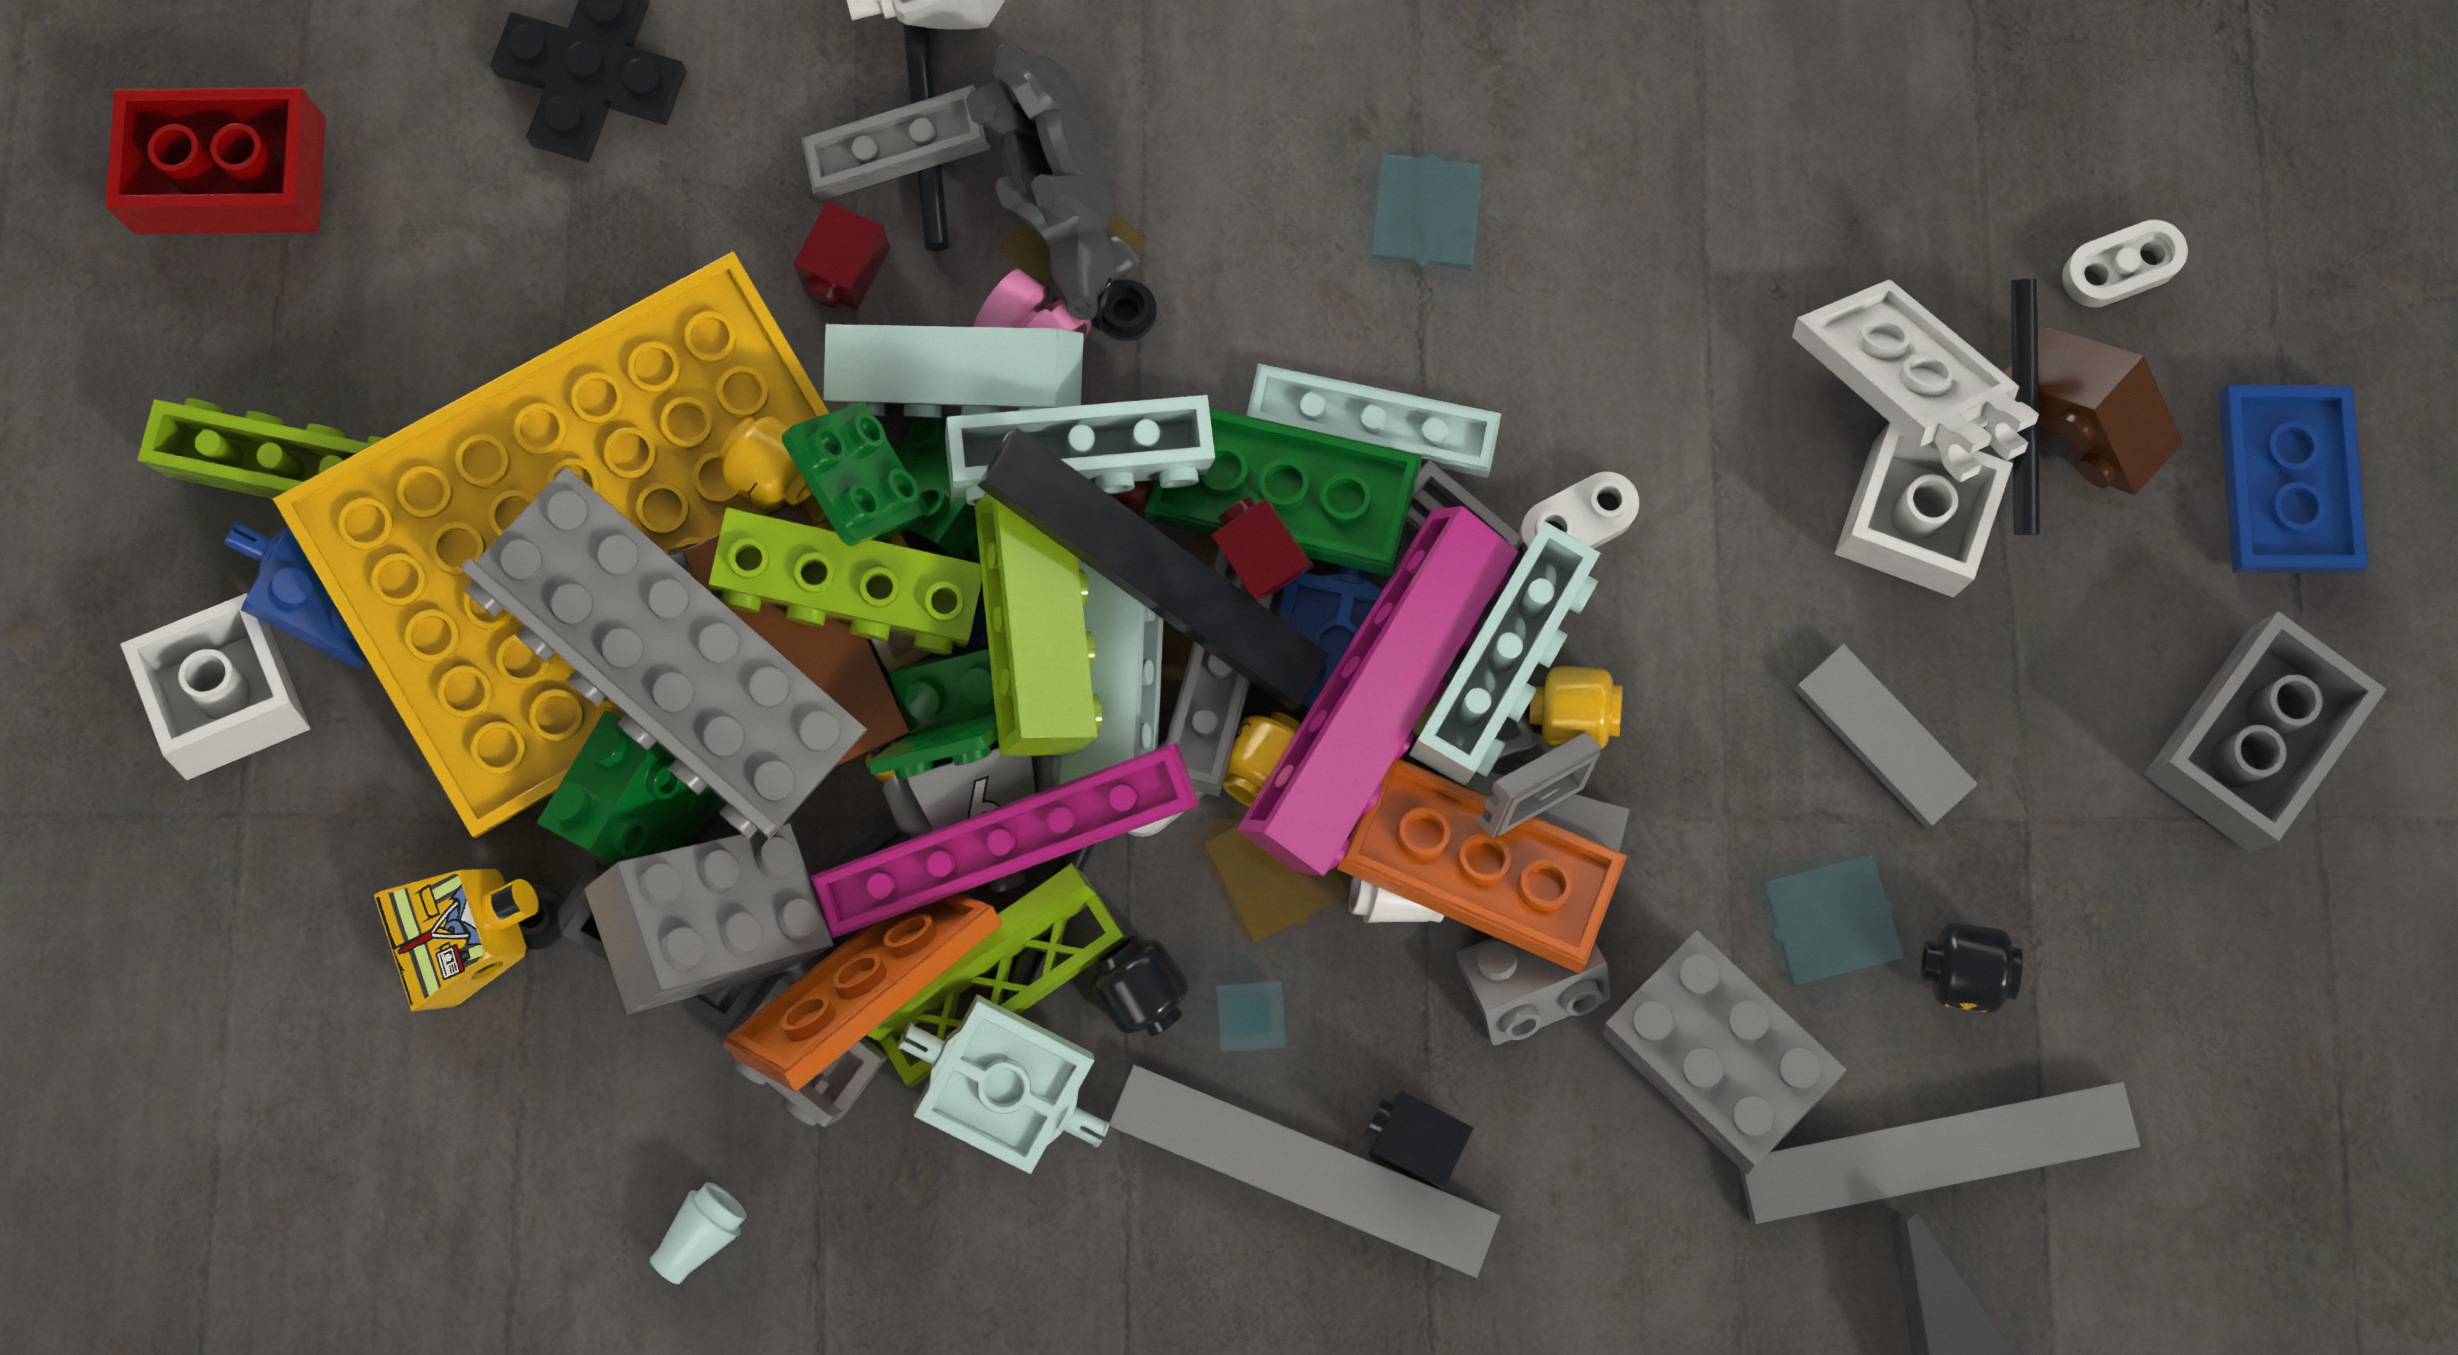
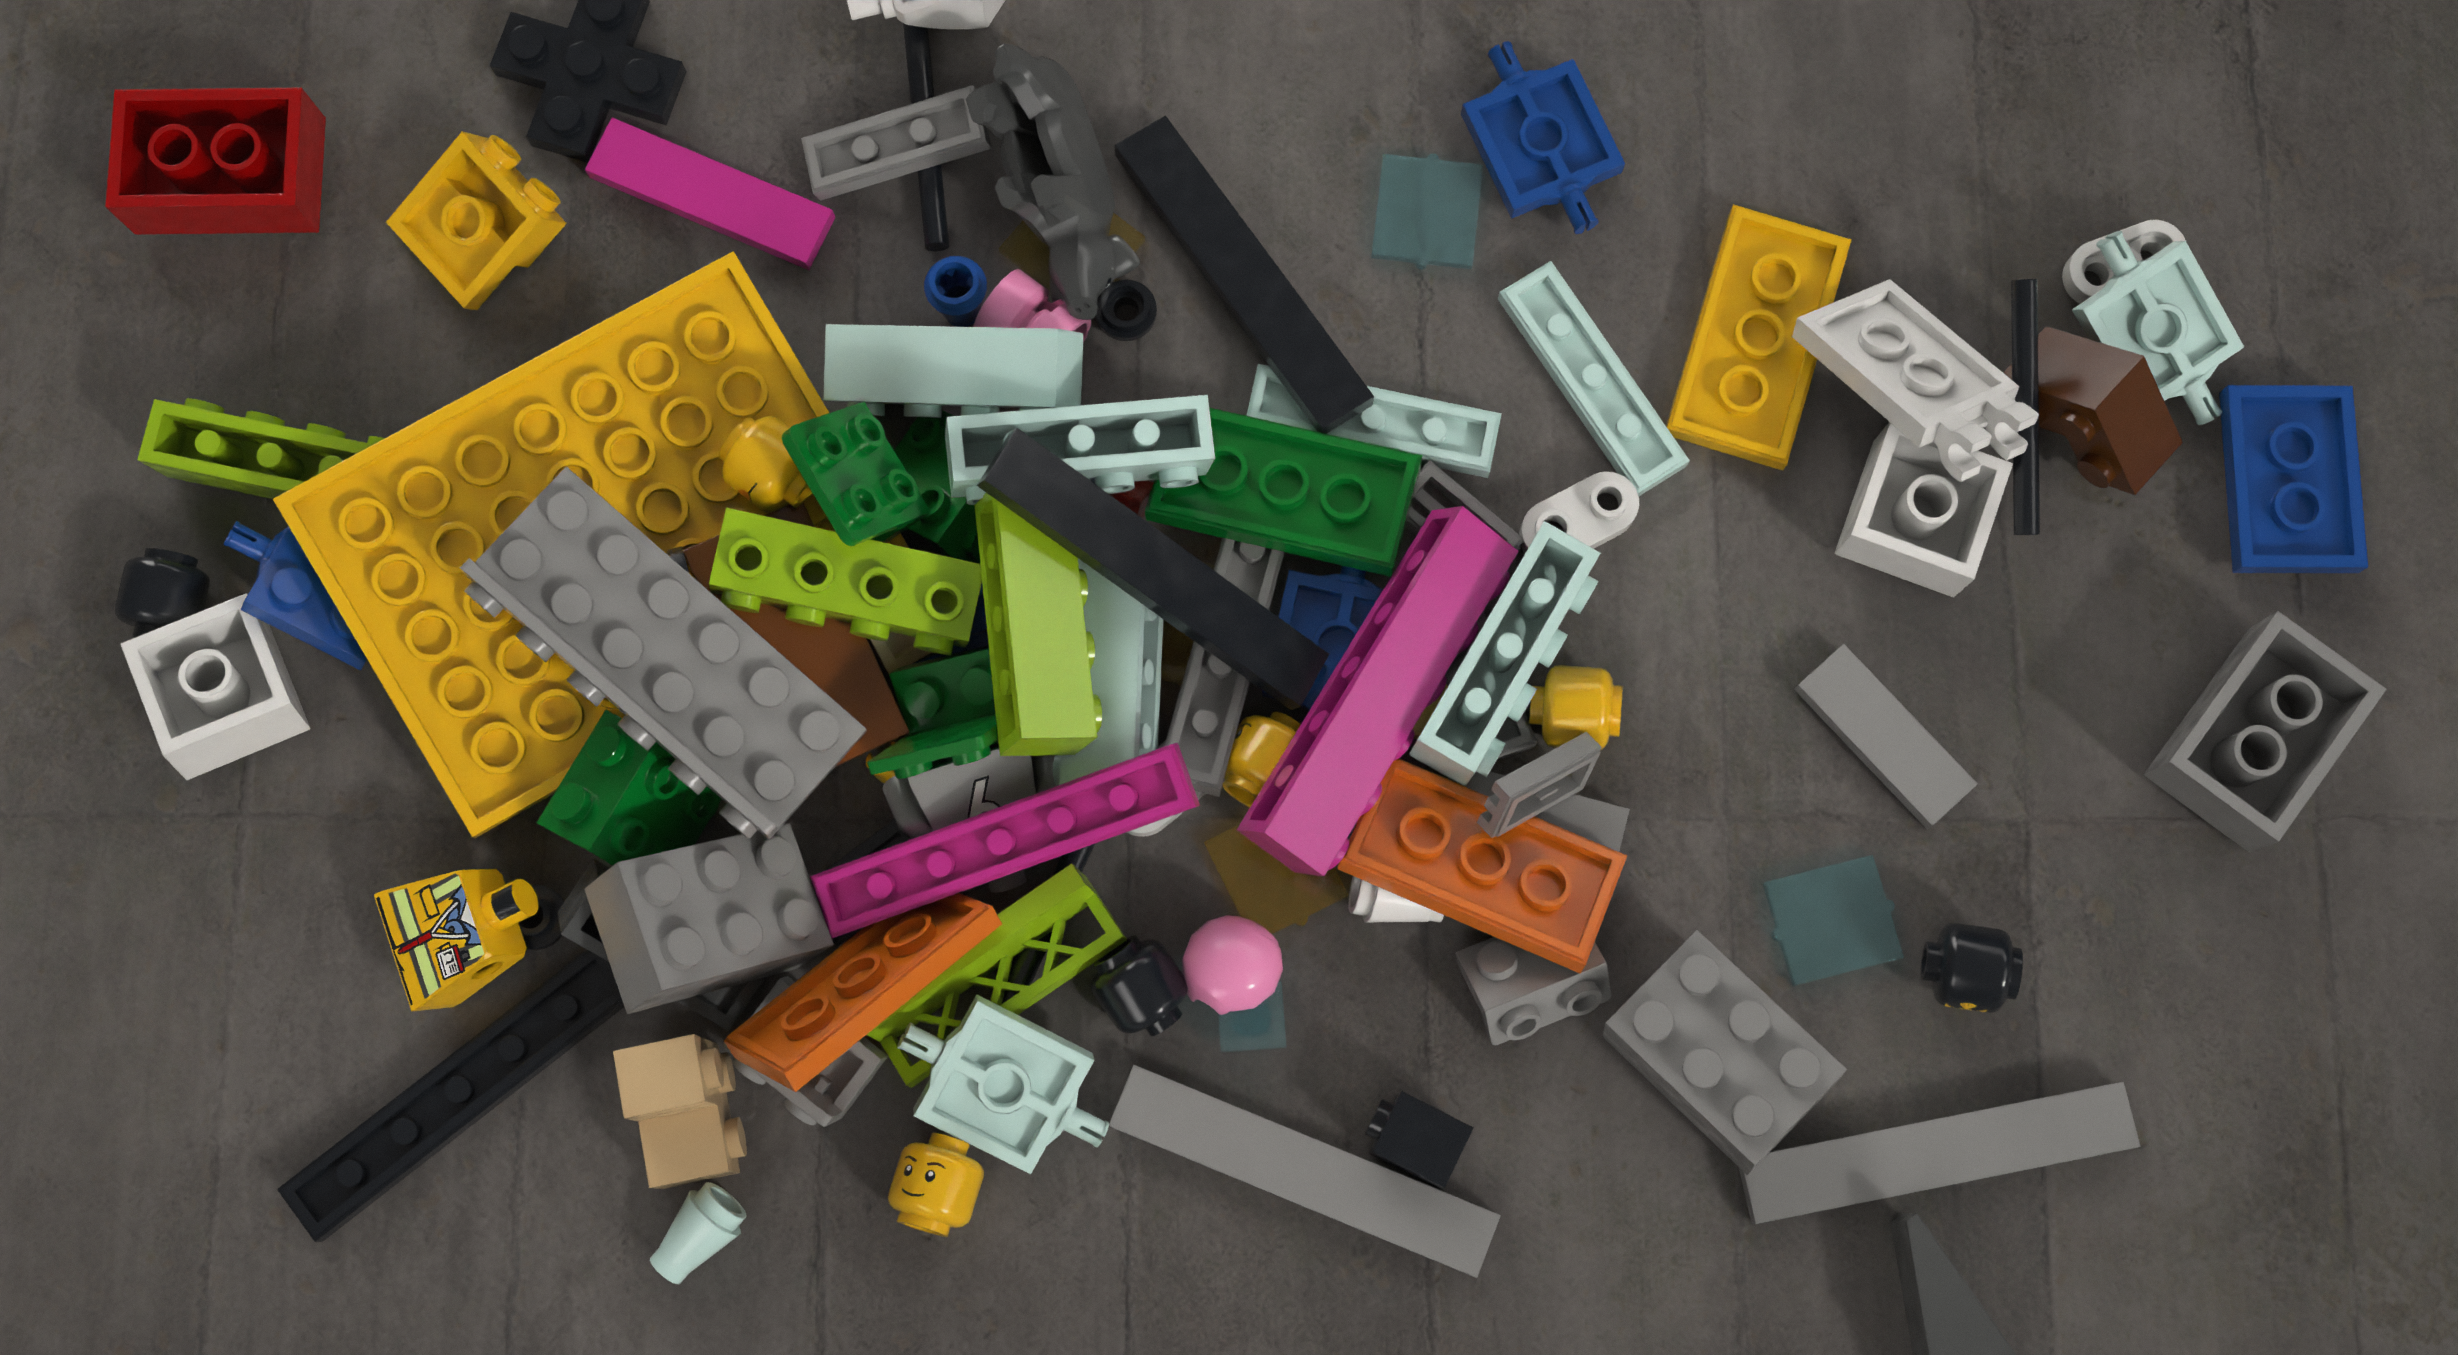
(160, 590): none -> black head
(453, 1096): none -> black tile
(477, 217): none -> yellow plate
(681, 1109): none -> tan brick
(710, 193): none -> dark pink tile
(841, 257): dark red brick -> none
(935, 1185): none -> yellow head
(956, 289): none -> blue cone
(1232, 964): none -> bright pink hair
(1244, 276): none -> black tile
(1260, 547): dark red brick -> none
(1542, 138): none -> blue plate
(1592, 378): none -> light aqua tile
(1743, 367): none -> yellow tile
(2166, 315): none -> light aqua plate

